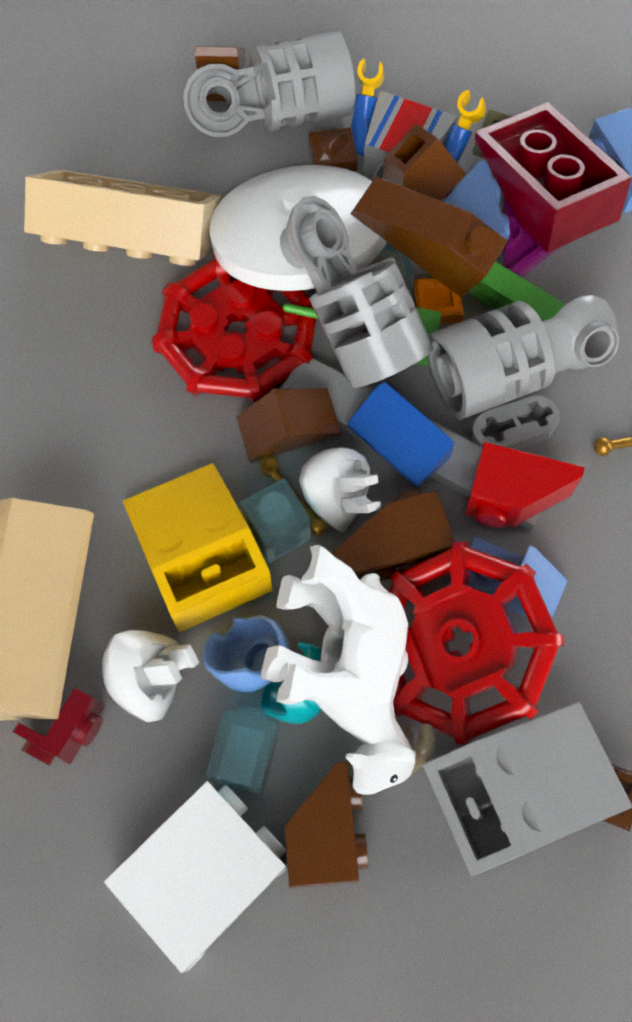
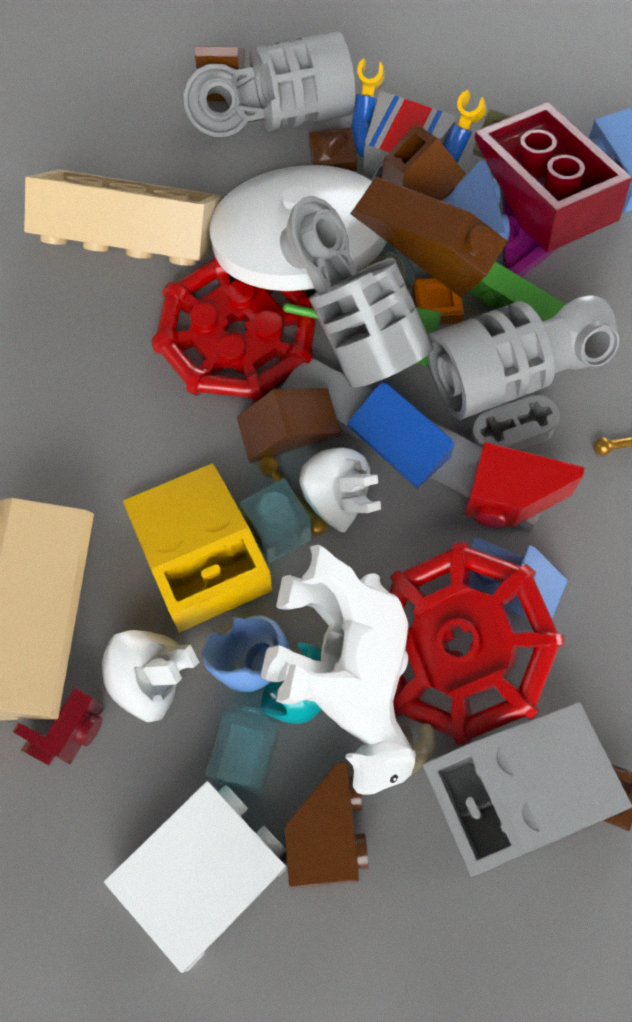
(398, 536): reddish brown slope -> none

